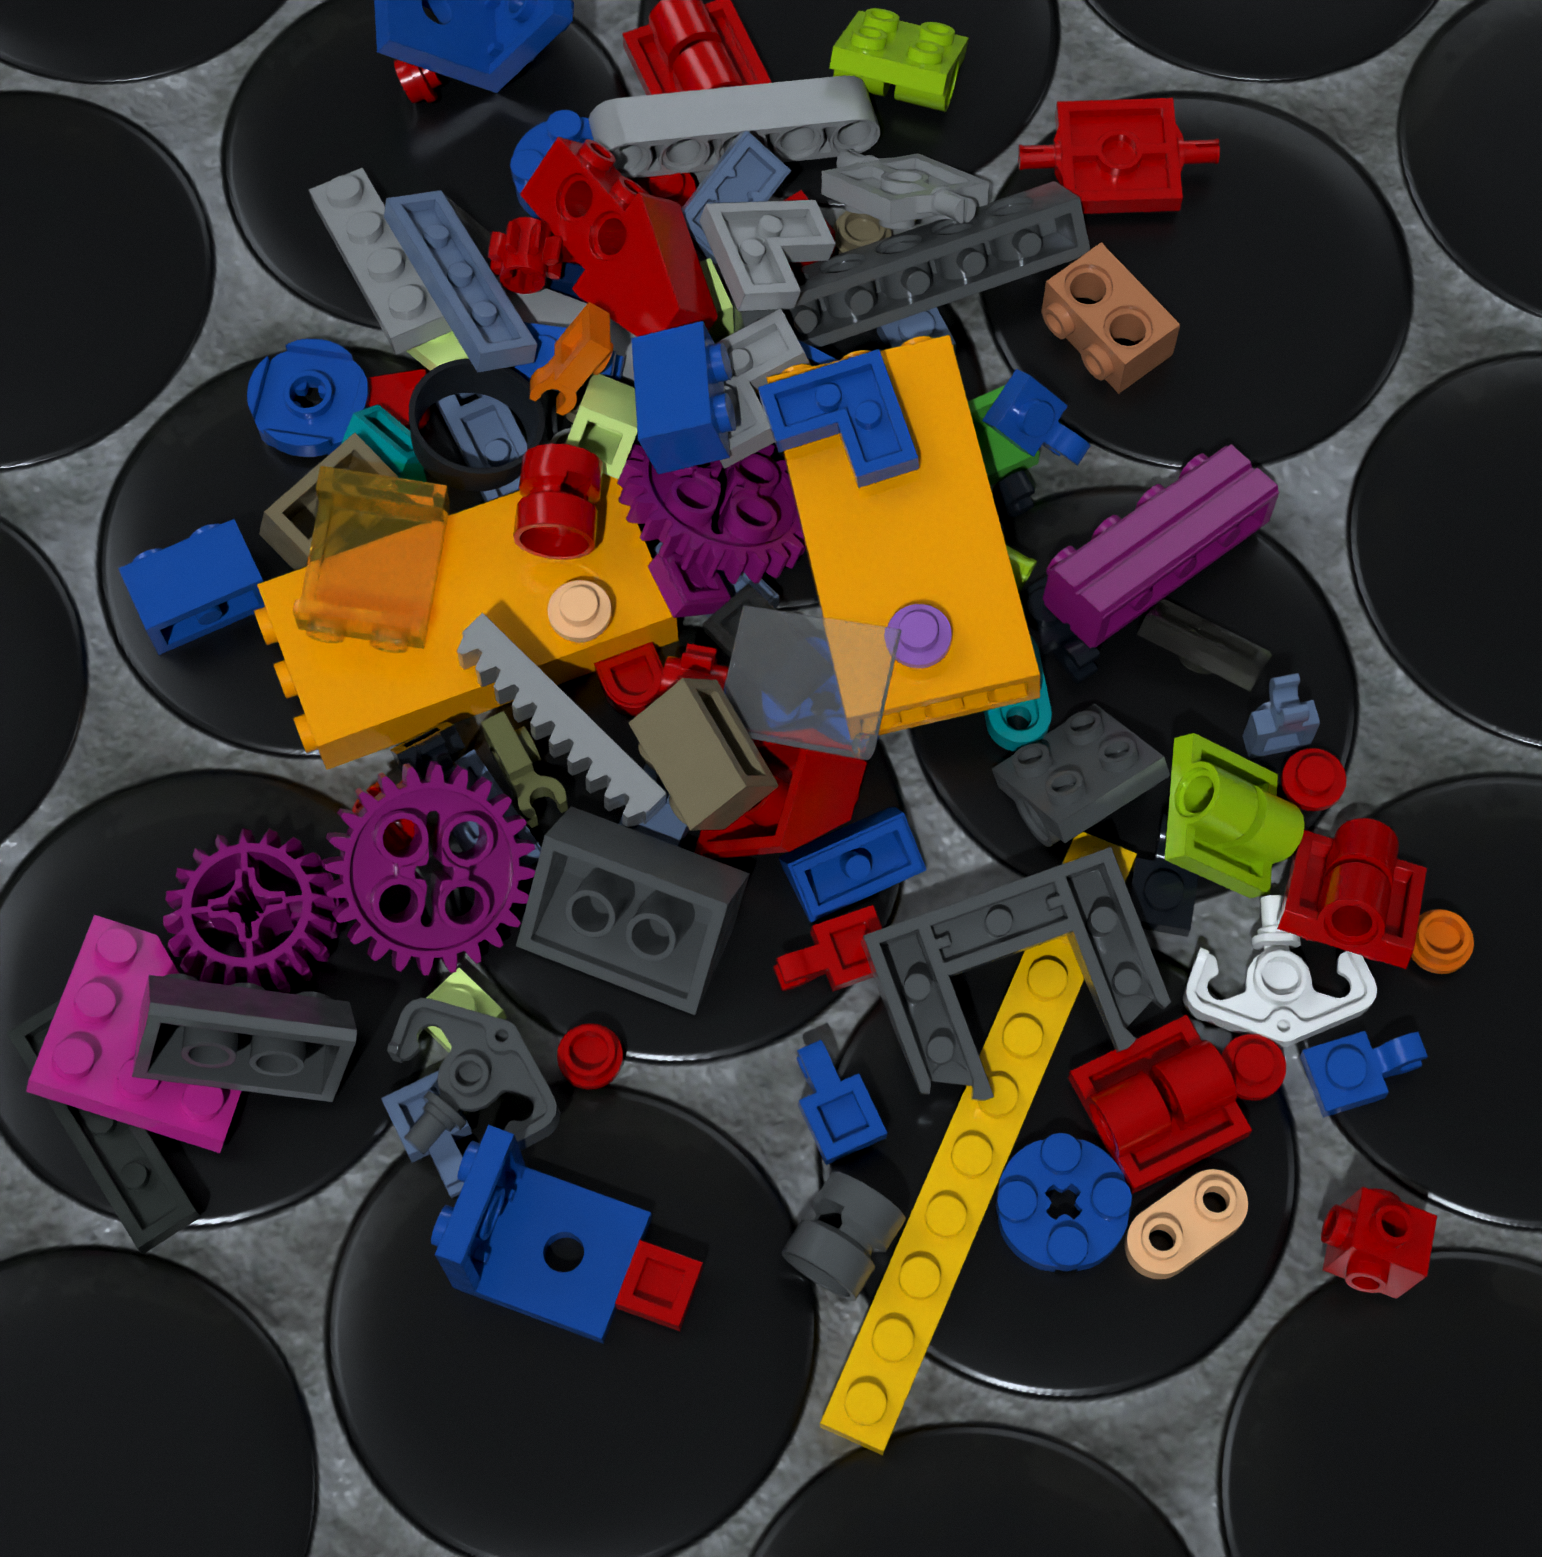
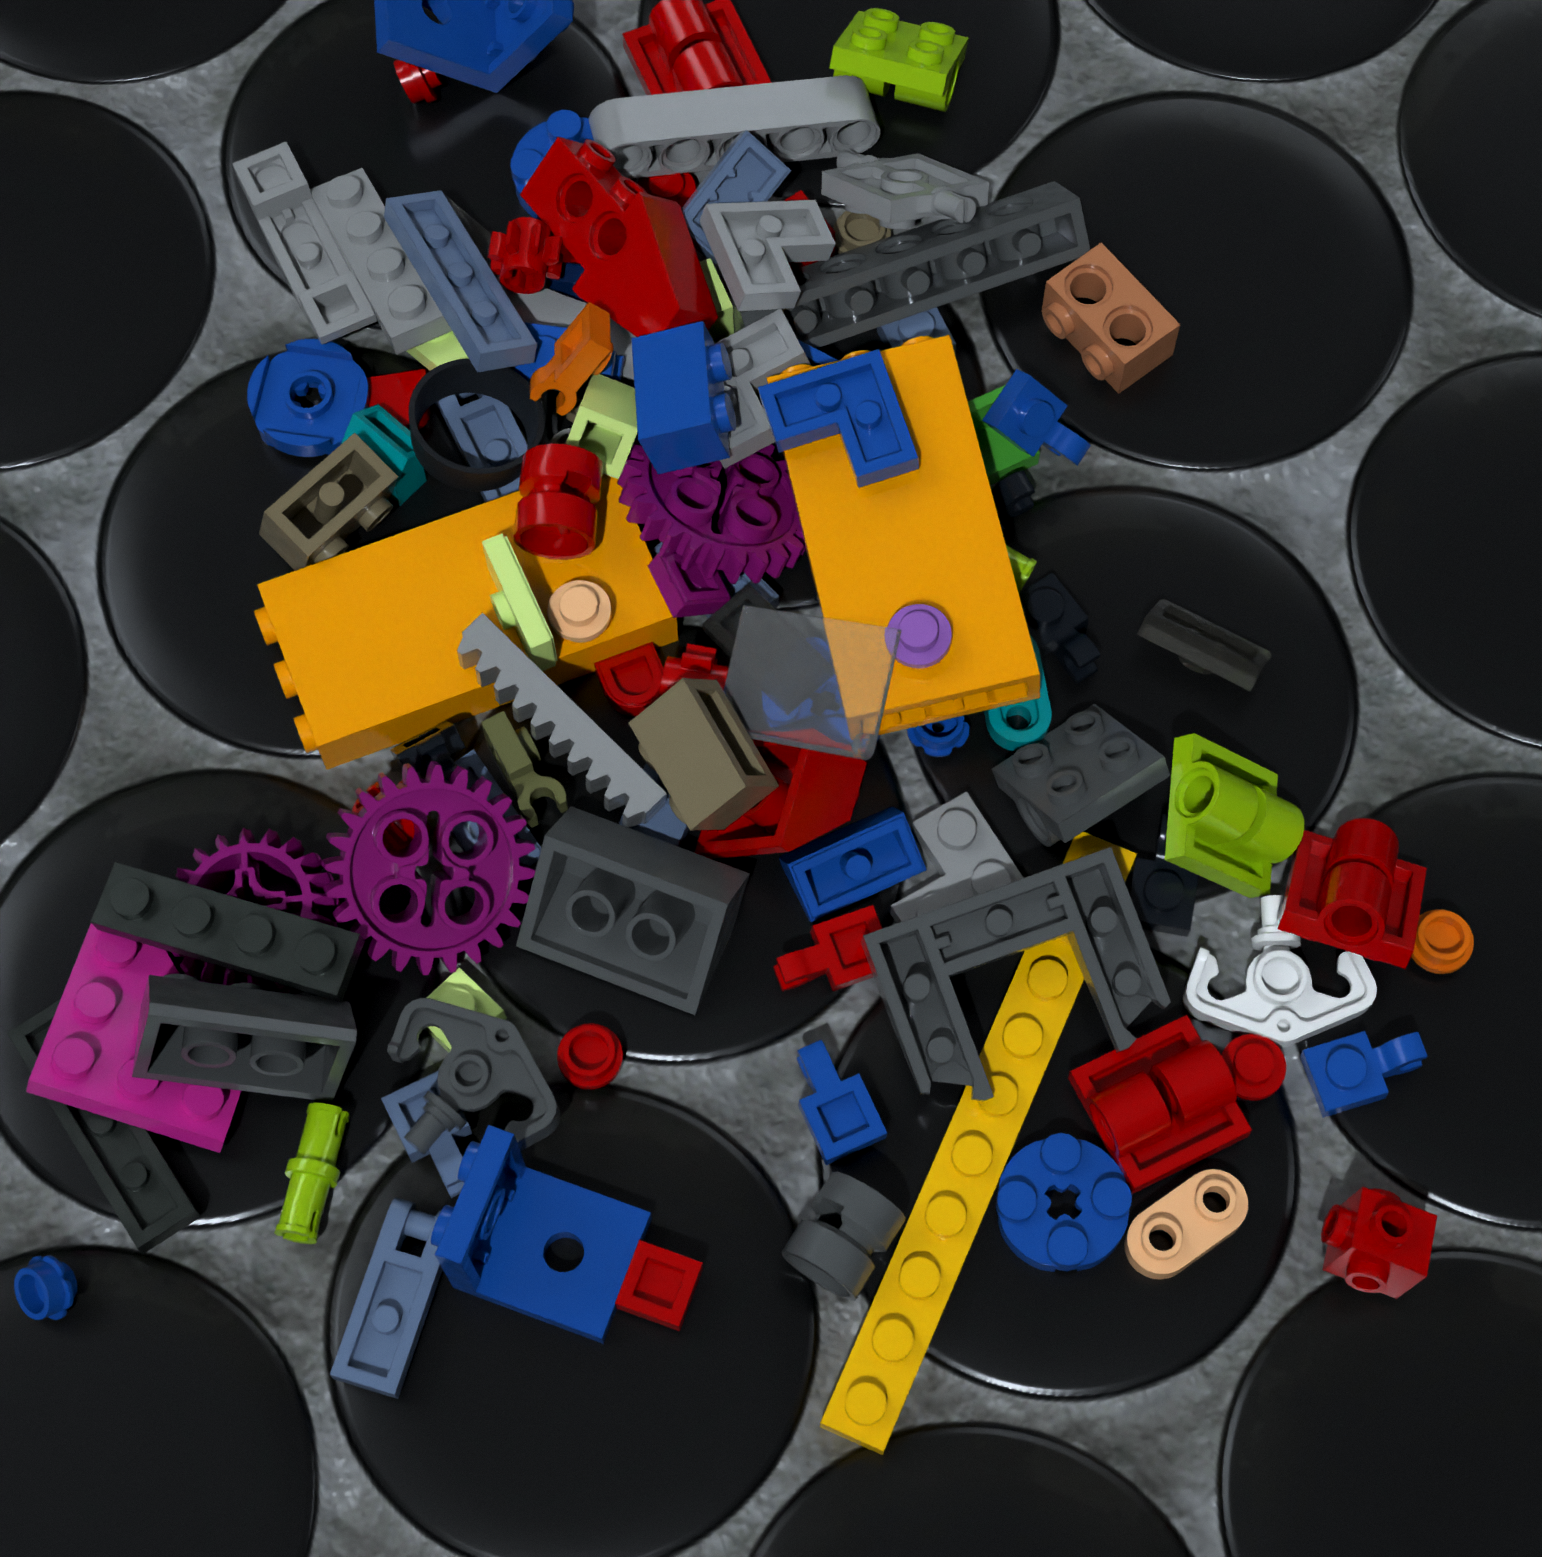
(45, 1288): none -> blue plate
(194, 585): blue brick -> none
(228, 932): none -> pearl dark grey plate
(303, 244): none -> light grey slope
(312, 1173): none -> lime pin
(373, 559): clear yellow panel -> none
(390, 1305): none -> sand blue plate
(516, 603): none -> yellowish green plate
(940, 743): none -> blue plate
(962, 853): none -> light grey plate
(1120, 154): red plate -> none
(1158, 544): magenta brick -> none
(1282, 722): sand blue plate -> none
(1313, 779): red plate -> none

